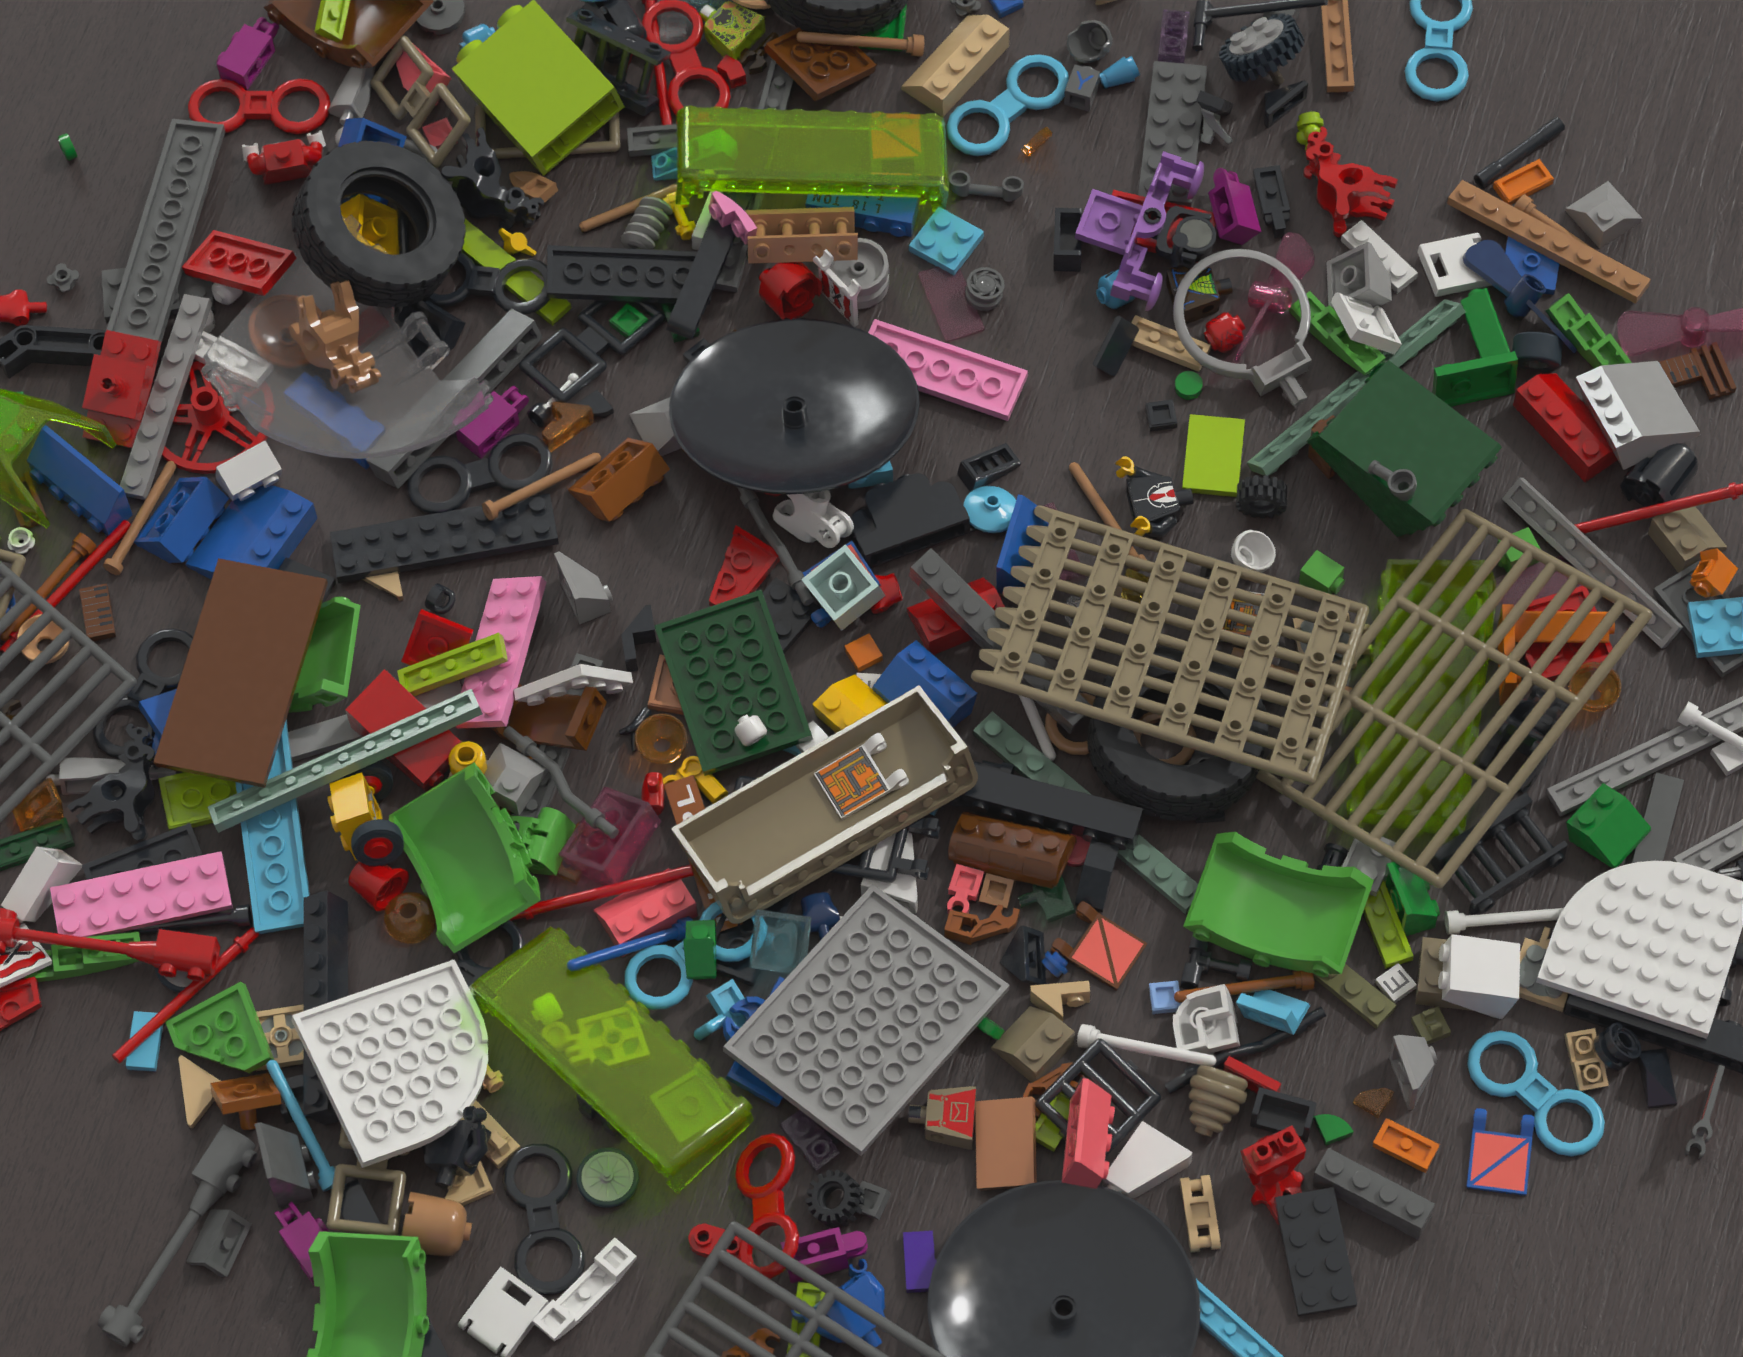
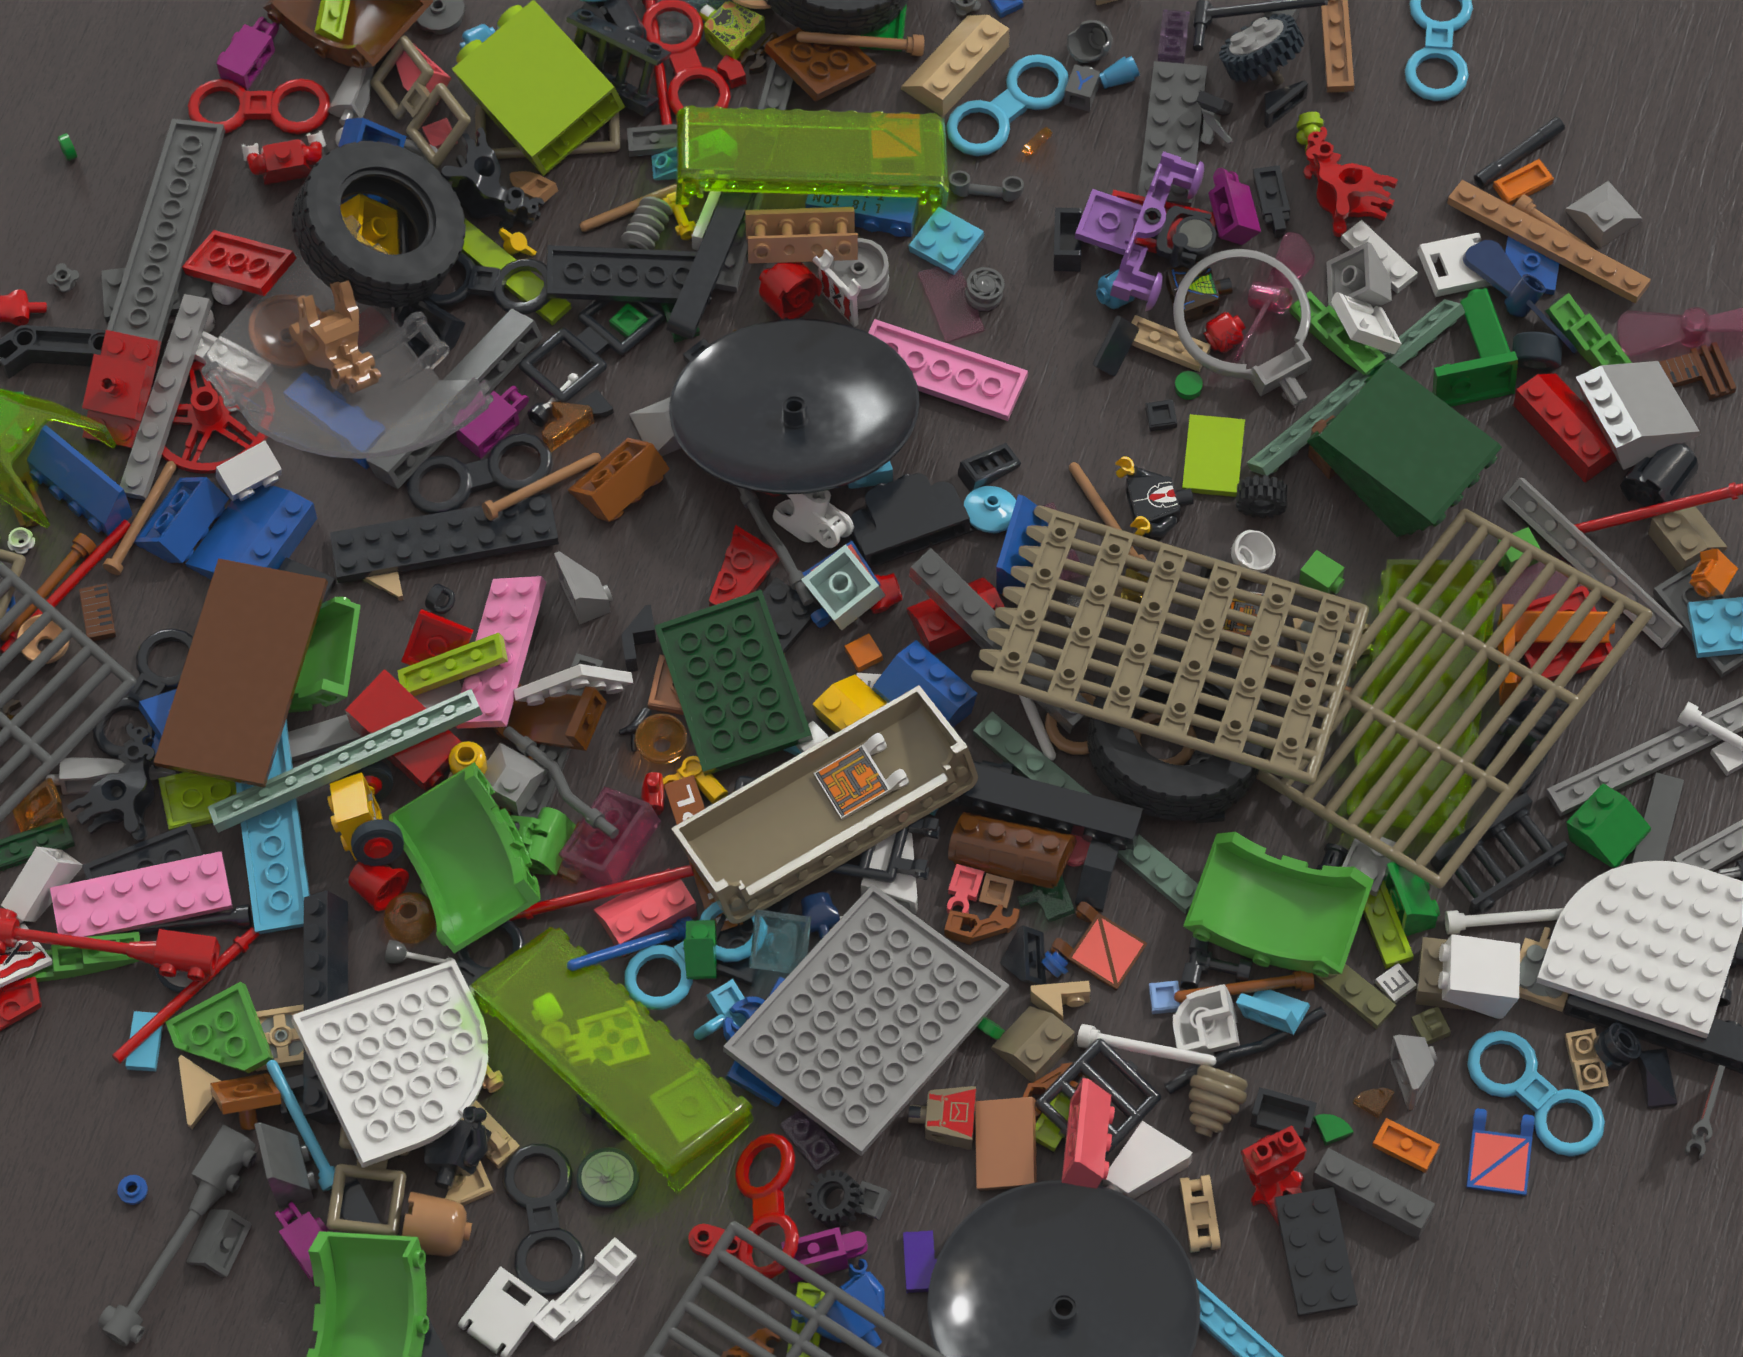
(134, 1197): none -> blue plate
(397, 952): none -> dark grey hinge
(730, 213): bright pink slope -> none
(750, 730): white piece -> none
(1253, 1077): red tile -> none
(1396, 480): dark grey bar -> none
(1609, 688): clear orange piece -> none

